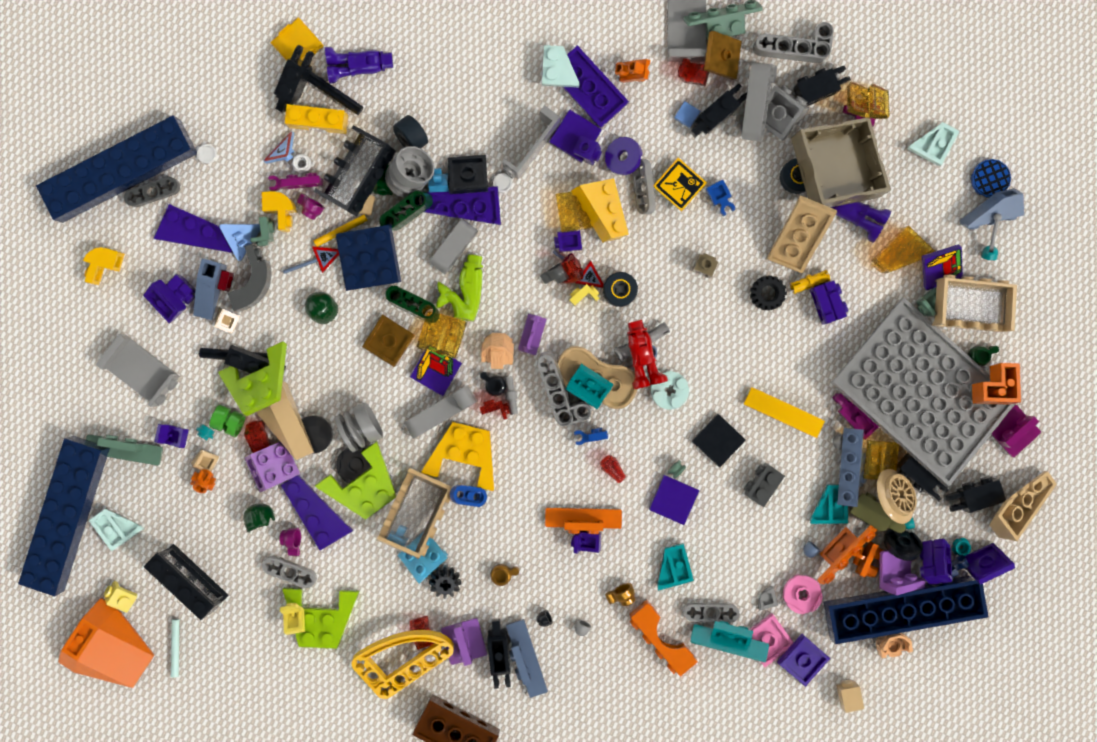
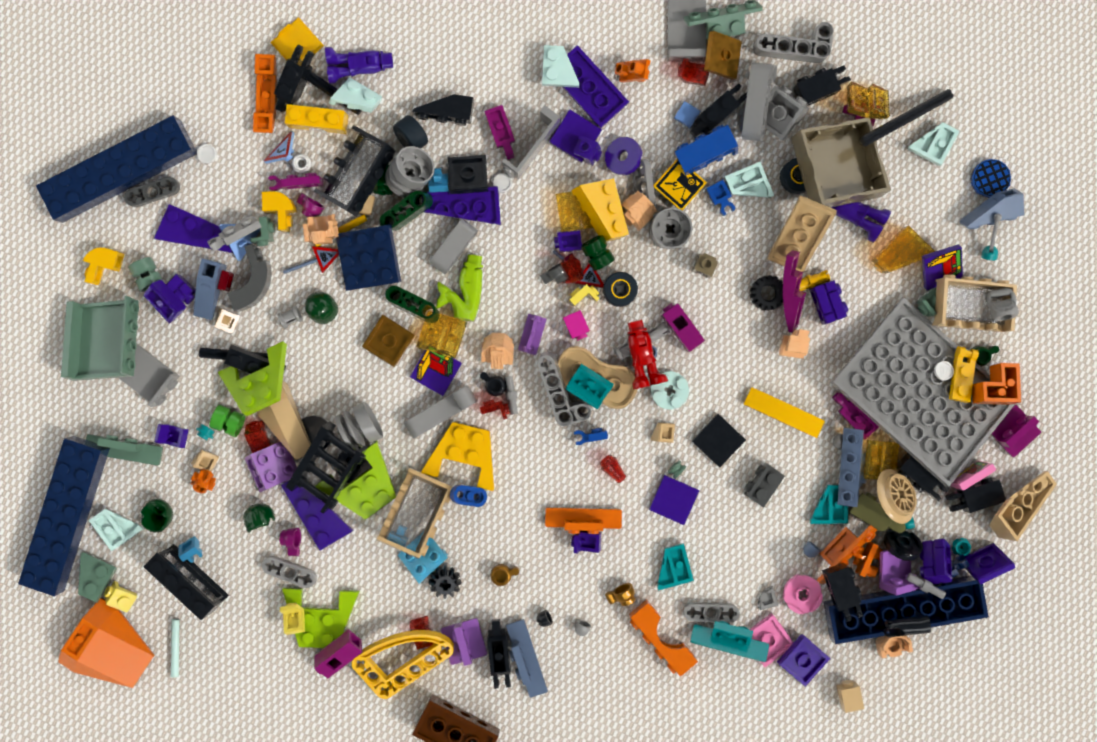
(94, 577): none -> sand green wing
(100, 339): none -> sand green panel
(142, 268): none -> sand green wheel
(156, 515): none -> dark green hair
(188, 549): none -> dark azure tile
(233, 233): none -> light grey plate
(265, 98): none -> orange slope
(290, 317): none -> light grey bush
(308, 465): none -> black fence
(320, 229): none -> light nougat hair
(337, 654): none -> magenta brick
(356, 96): none -> light aqua wing
(451, 108): none -> black slope
(501, 129): none -> magenta plate
(576, 325): none -> dark pink brick
(597, 251): none -> dark green wheel
(638, 210): none -> light nougat hair
(663, 432): none -> tan slope
(681, 228): none -> light grey wheel
(682, 327): none -> magenta brick
(706, 149): none -> blue wedge
(749, 182): none -> light aqua wing
(792, 296): none -> magenta slope
(795, 344): none -> light nougat hair
(843, 589): none -> black hinge
(906, 117): none -> black axle
(908, 626): none -> black piece
(926, 586): none -> light grey bar
(943, 370): none -> white piece
(963, 375): none -> yellow plate
(972, 475): none -> bright pink tile
(1002, 309): none -> light grey piece

